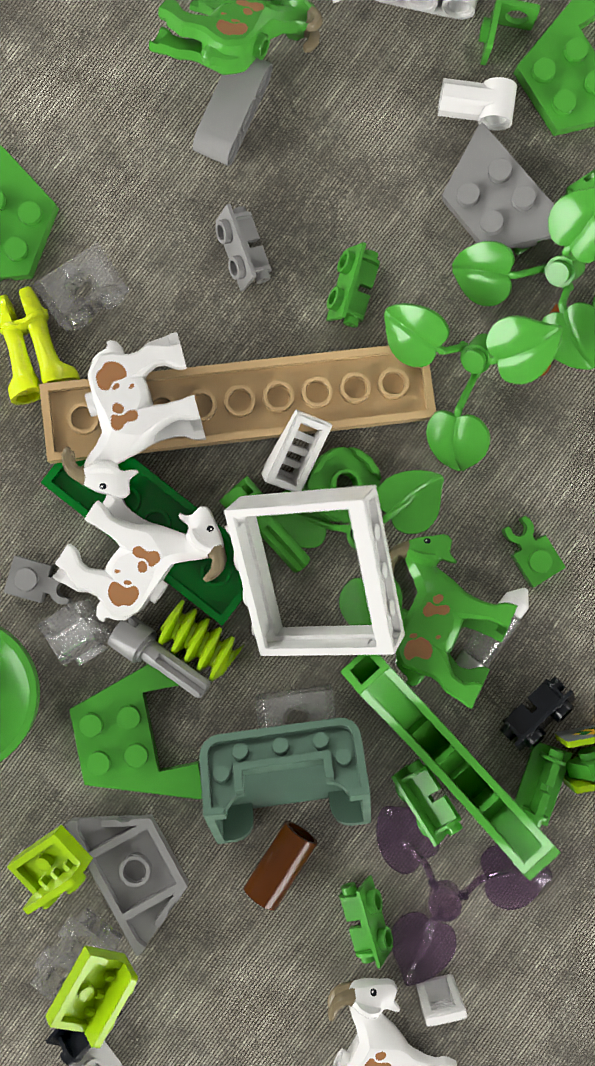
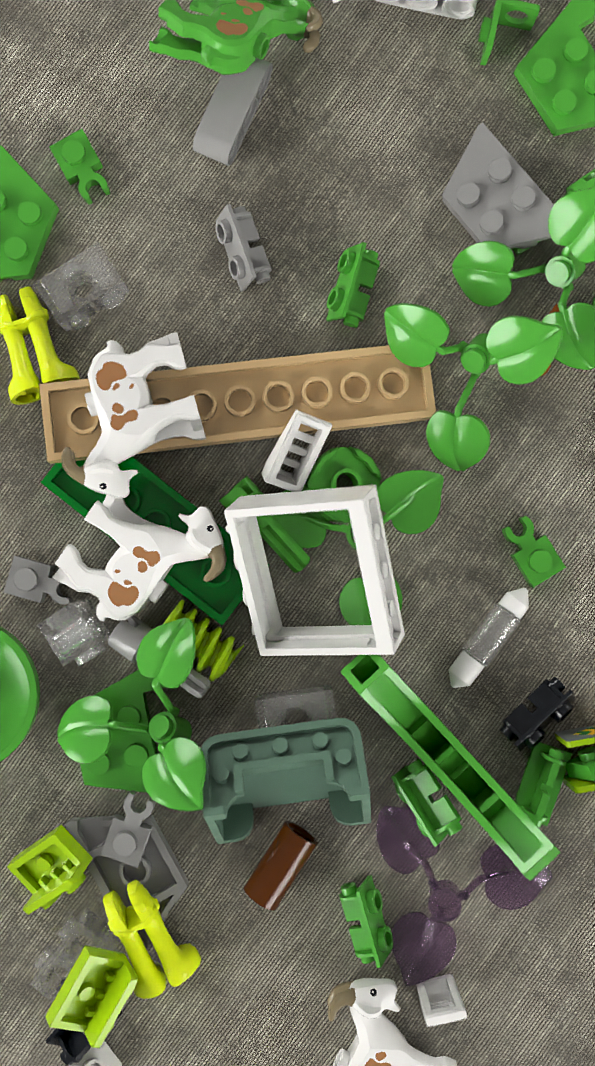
(79, 163): none -> bright green plate
(128, 833): none -> light grey plate
(177, 961): none -> neon yellow piece
(179, 769): none -> bright green plant
(437, 619): bright green animal -> none
(482, 102): white piece -> none

